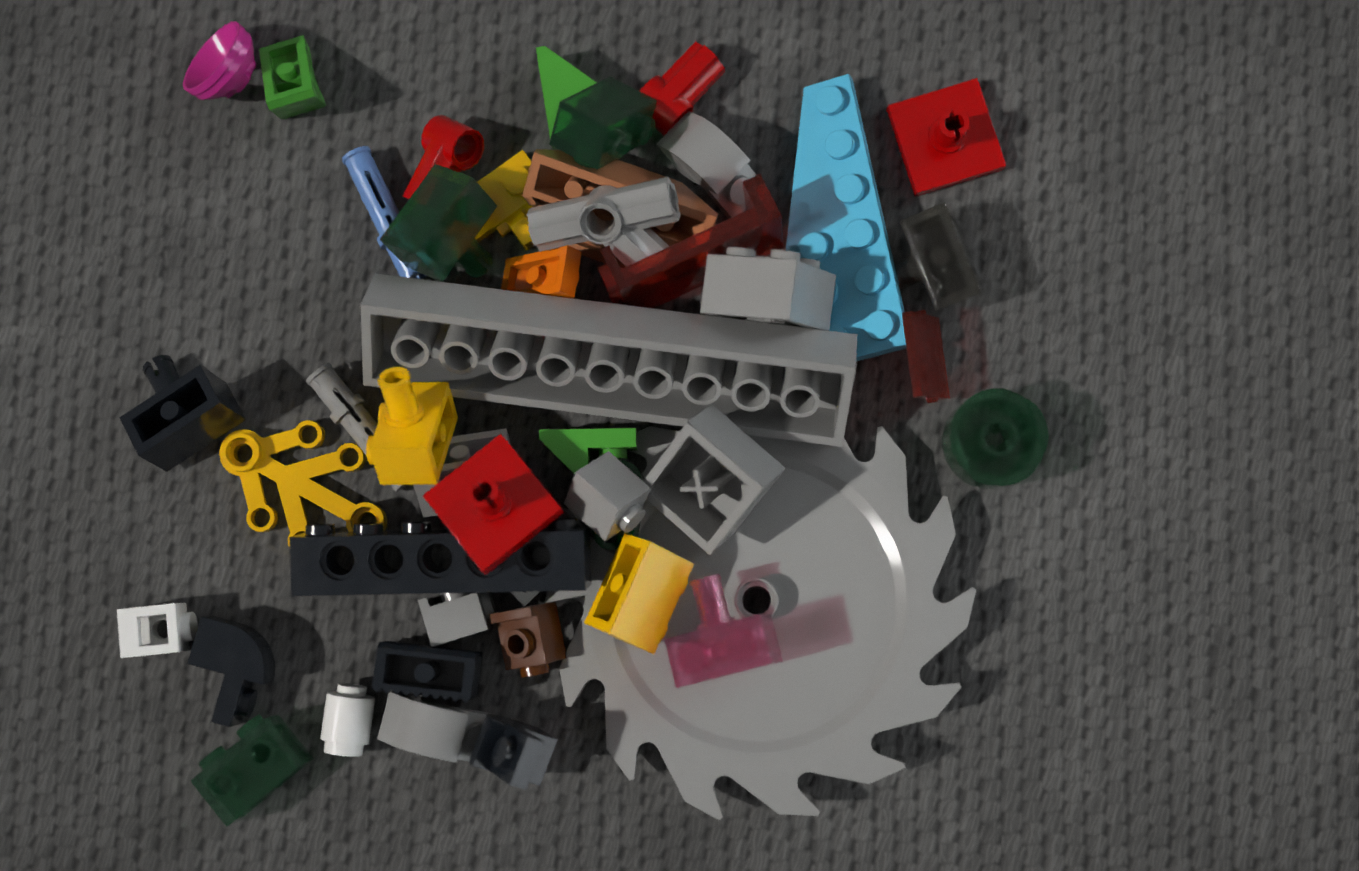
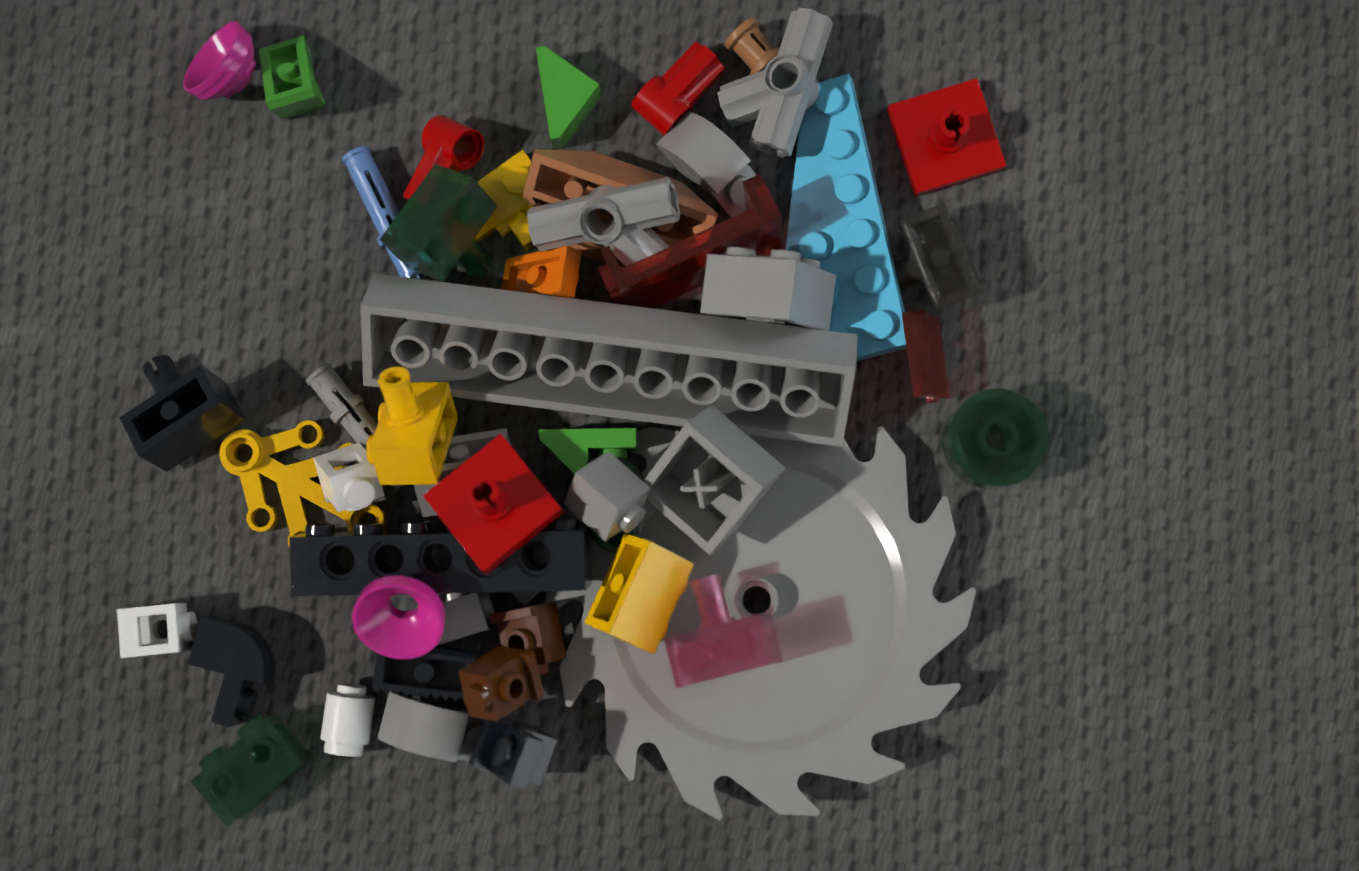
(351, 486): none -> white brick
(395, 631): none -> dark pink piece
(500, 682): none -> reddish brown brick
(603, 123): clear green brick -> none
(751, 45): none -> medium nougat bush
(764, 93): none -> light grey piece

